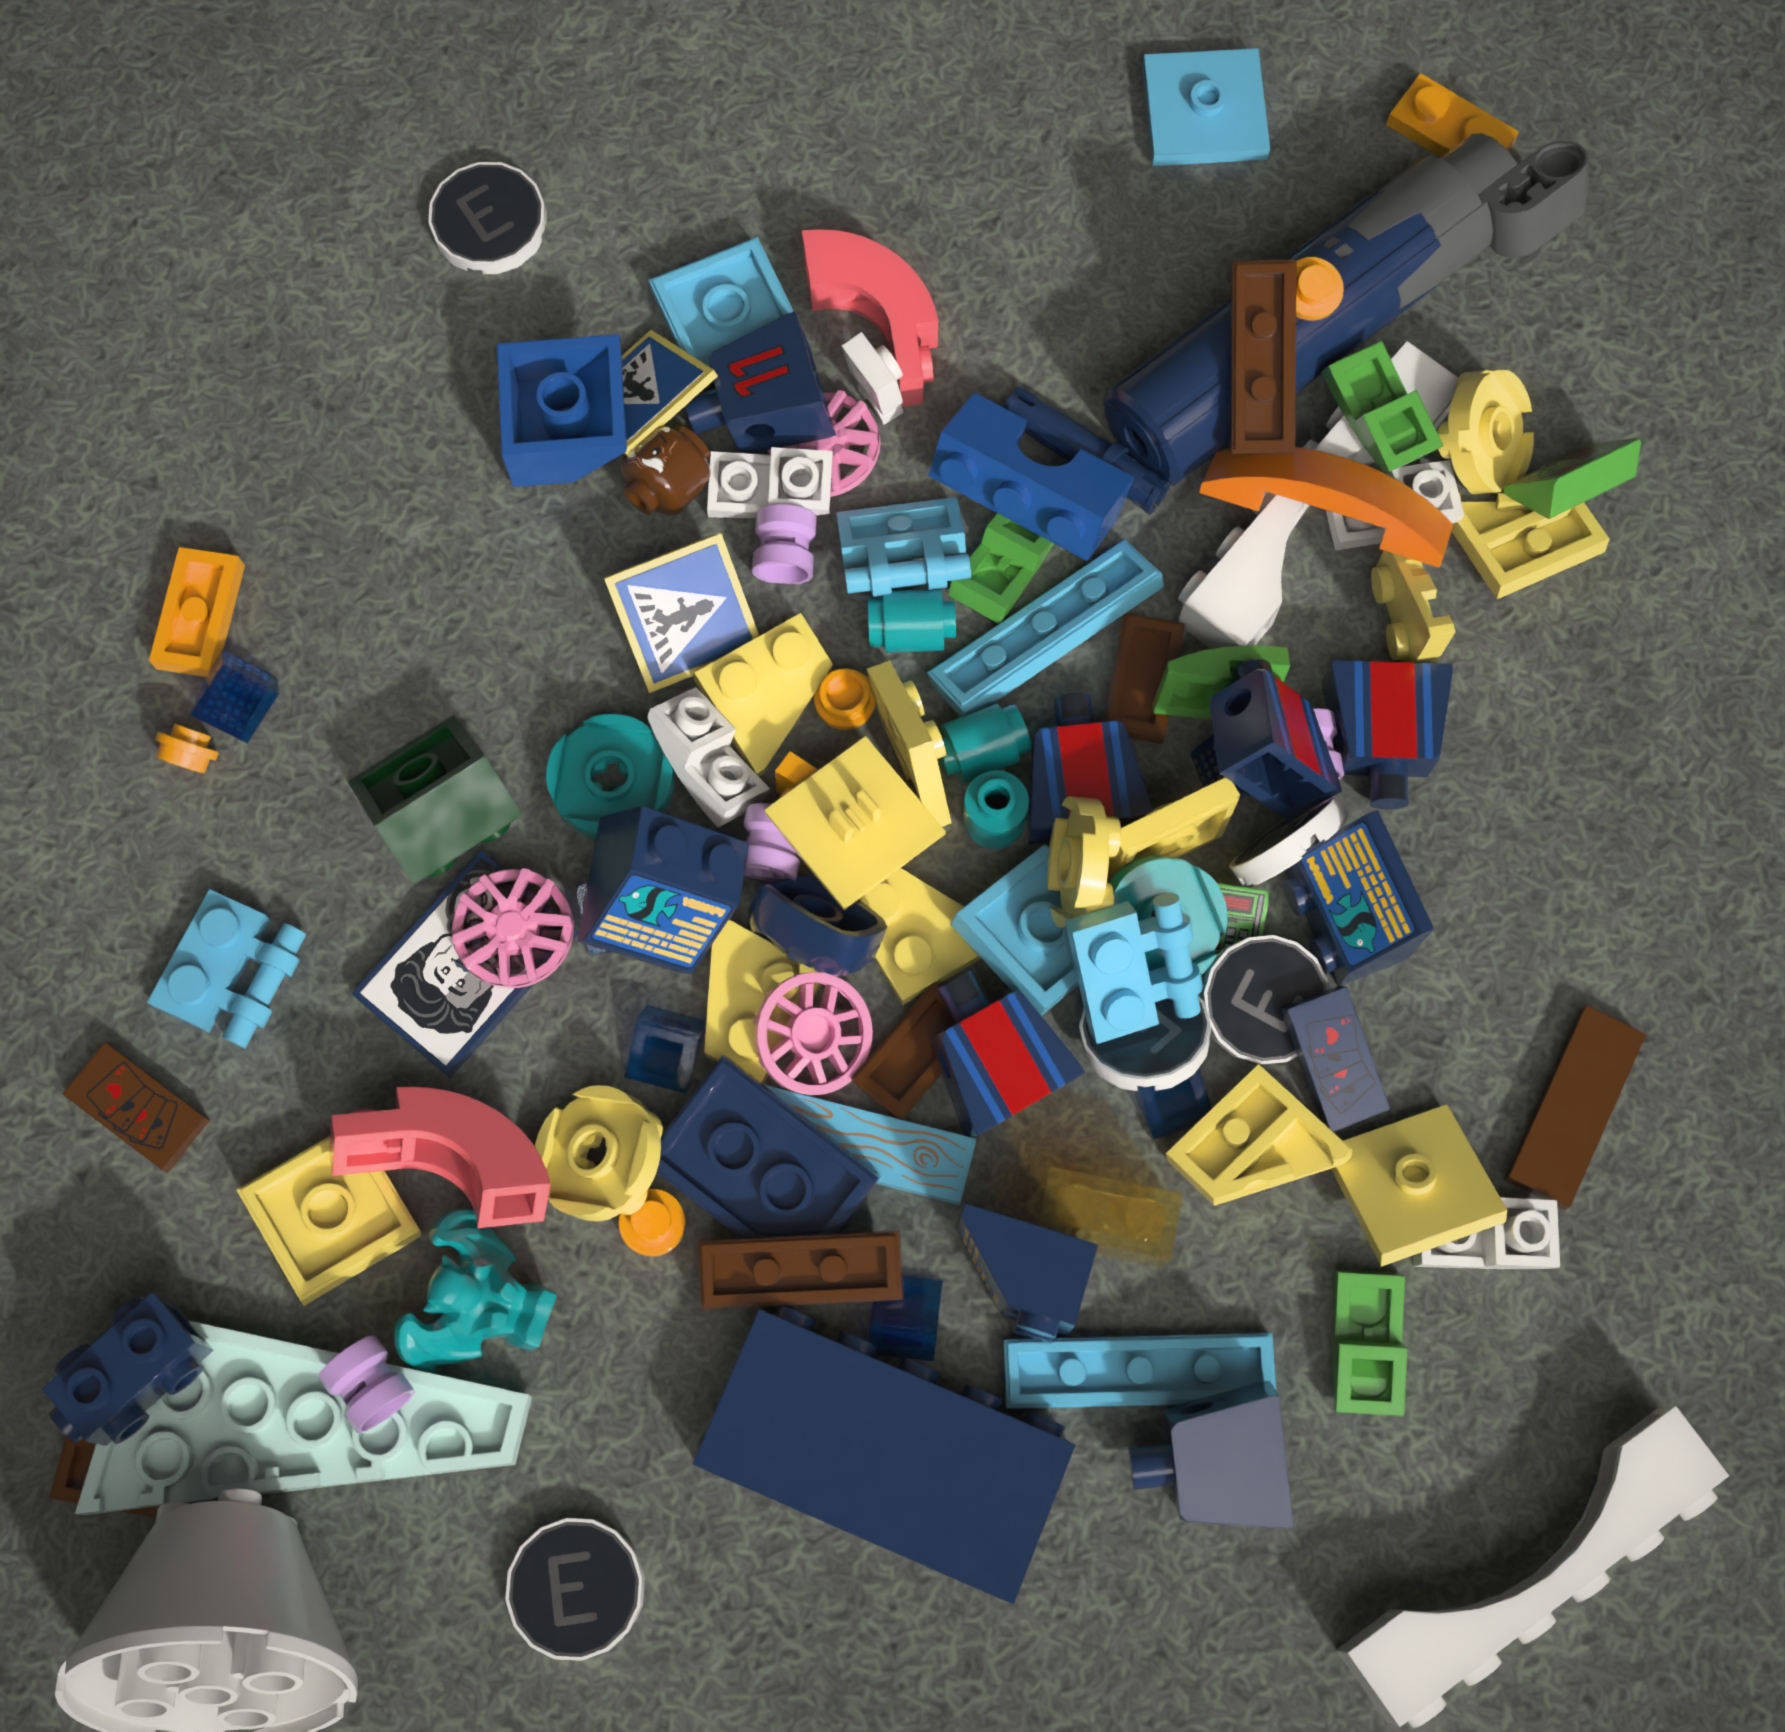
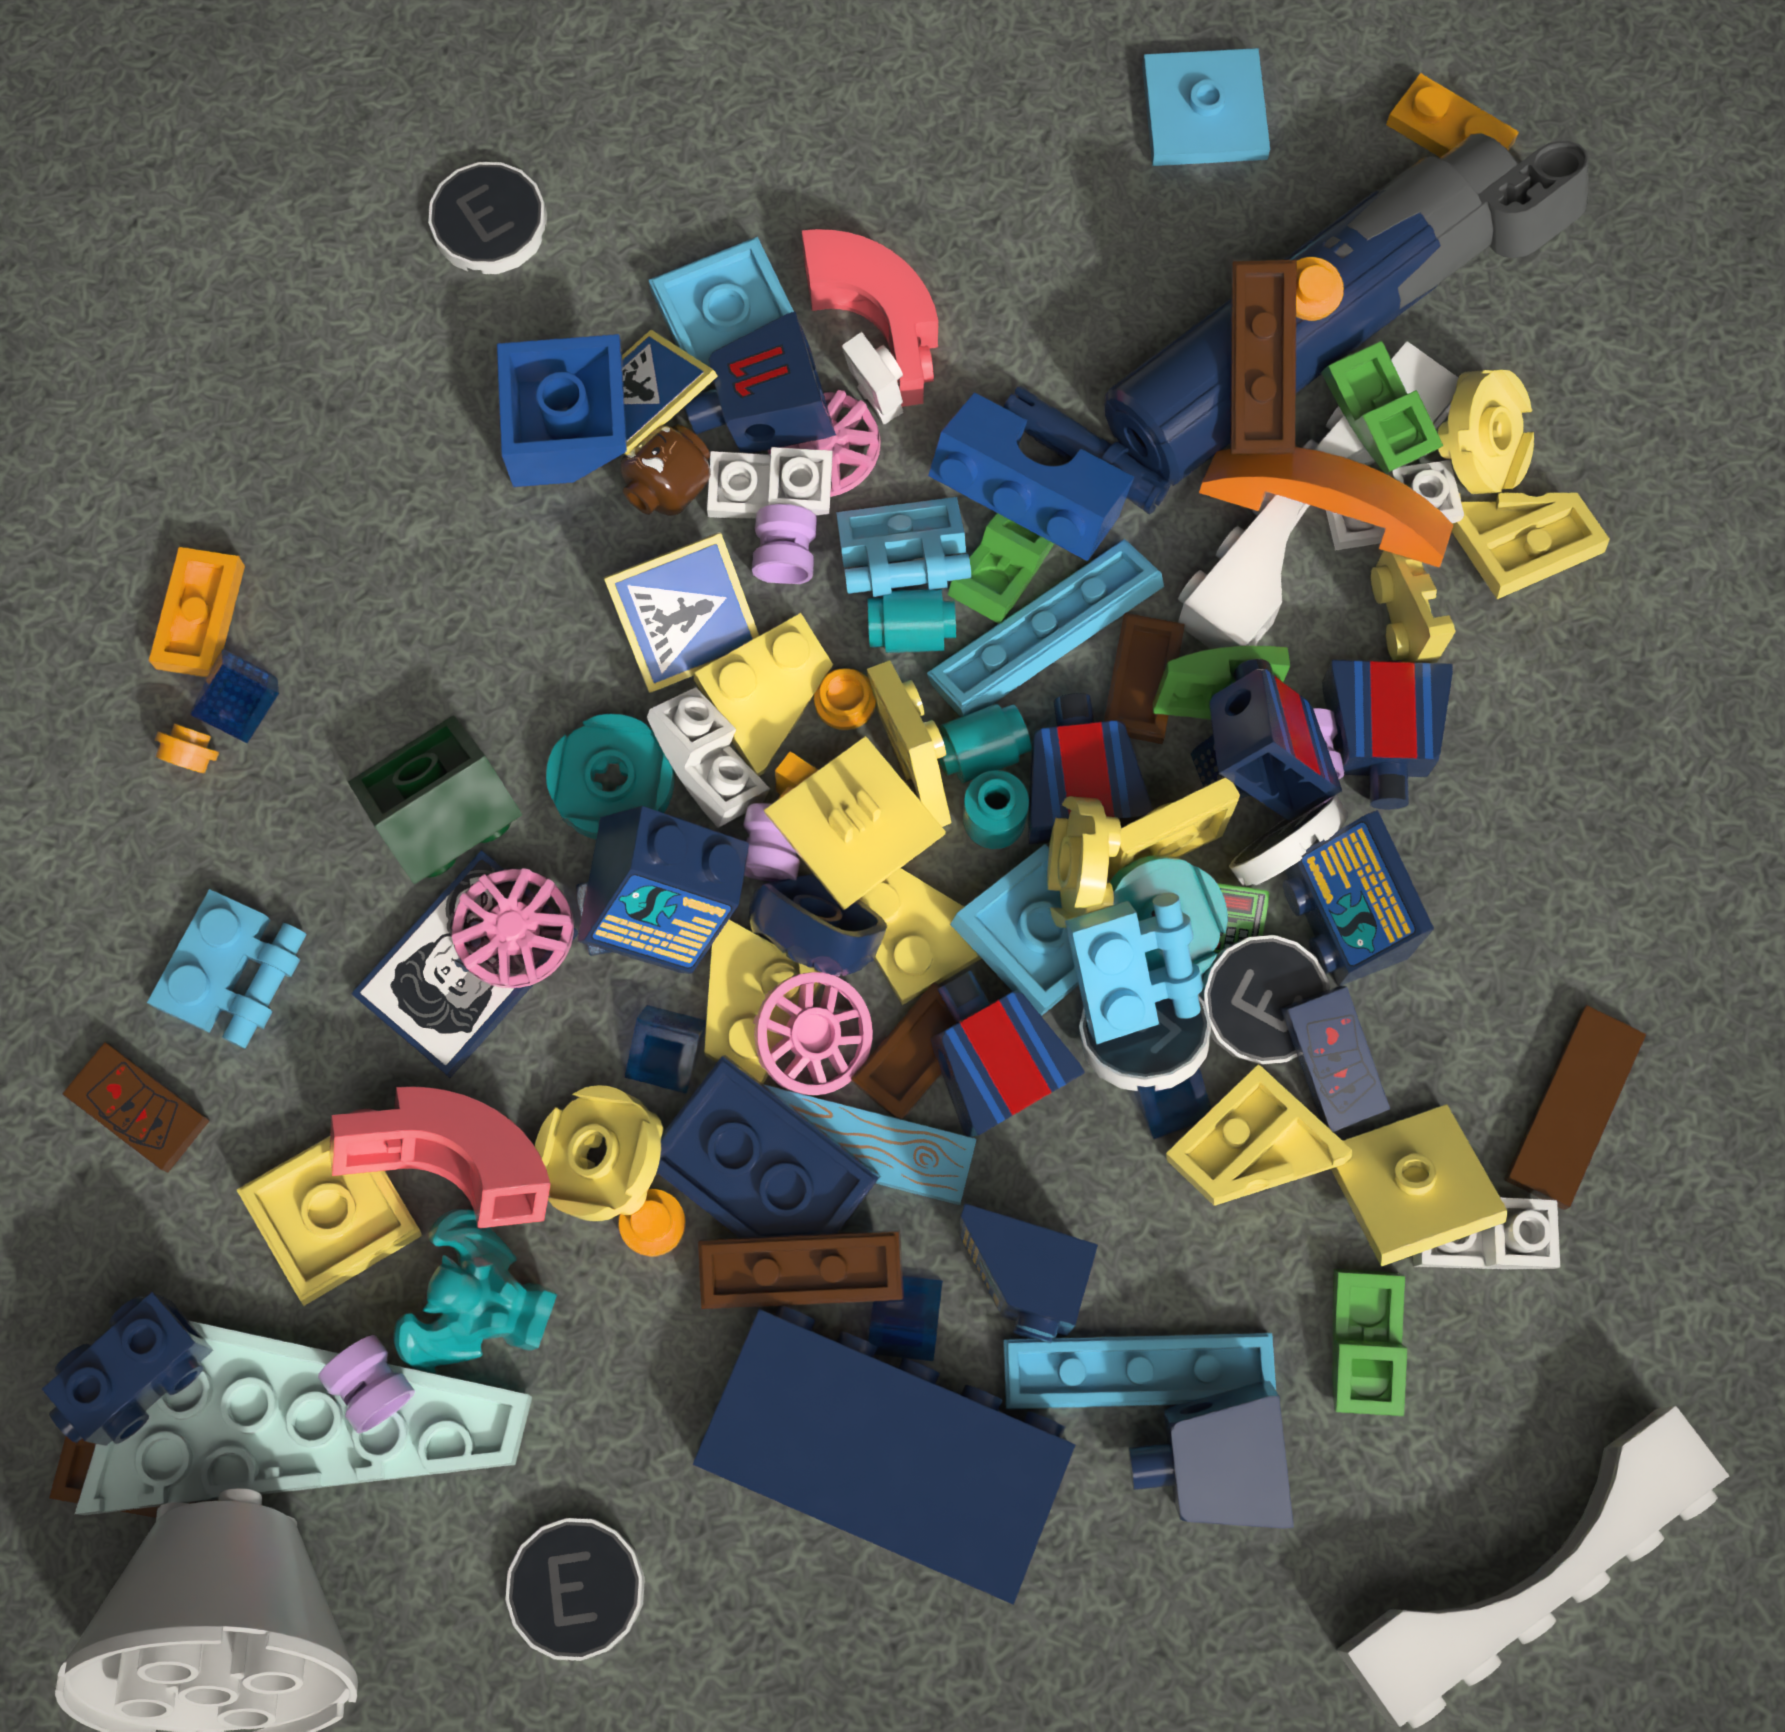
(1120, 1216): clear yellow brick -> none
(1576, 477): bright green slope -> none

